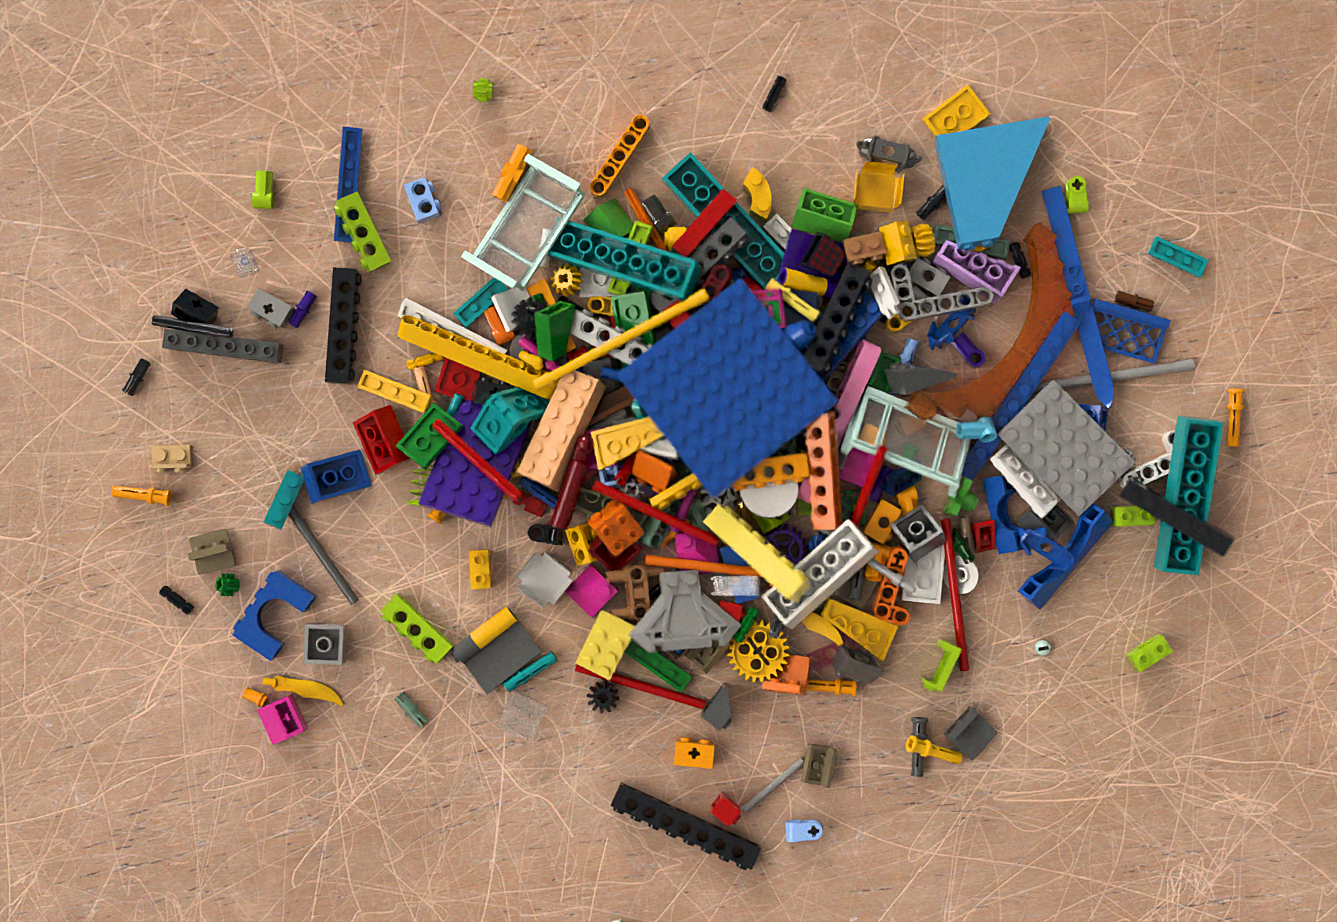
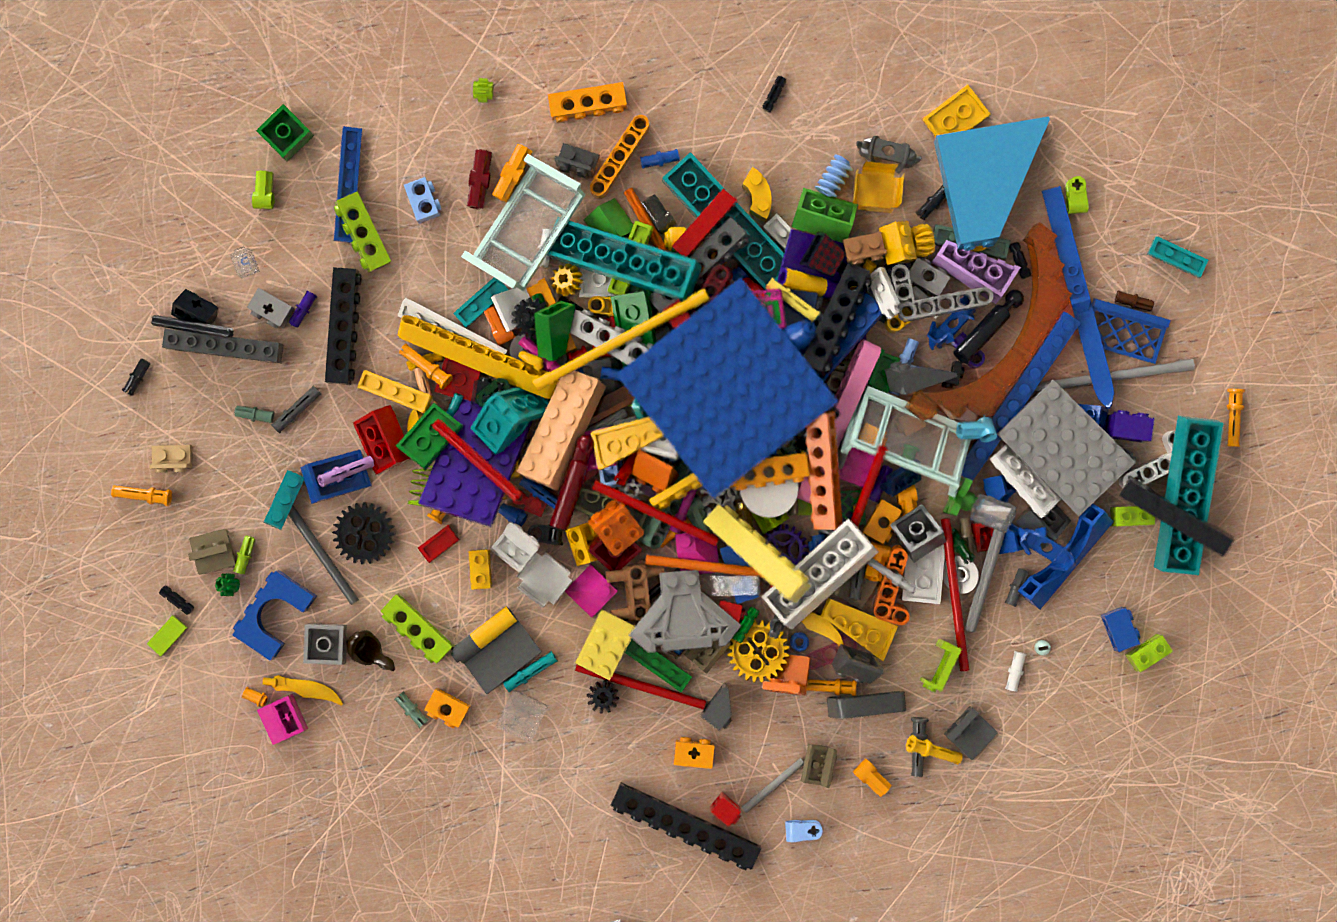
(167, 635): none -> lime tile
(244, 555): none -> lime axle
(254, 414): none -> sand green axle
(285, 132): none -> green brick
(297, 408): none -> dark grey pin
(327, 478): none -> lavender pin
(367, 650): none -> dark brown piece
(379, 538): none -> black gear
(413, 418): none -> yellow tile
(432, 371): none -> light orange pin
(438, 543): none -> red tile
(458, 707): none -> light orange brick
(479, 179): none -> dark red piece
(489, 389): none -> dark green beam
(513, 514): none -> blue cone
(515, 546): none -> white bracket
(577, 97): none -> light orange brick
(577, 160): none -> dark grey bracket
(659, 158): none -> blue pin
(799, 648): none -> blue plate
(834, 176): none -> light blue piece
(866, 705): none -> dark grey beam
(868, 774): none -> light orange piece
(956, 368): none -> black bracket
(984, 580): none -> light grey axle
(988, 327): none -> black piece
(993, 513): none -> clear brick
(1015, 671): none -> white pin
(1019, 580): none -> dark grey axle
(1120, 629): none -> blue brick
(1130, 427): none -> dark purple brick

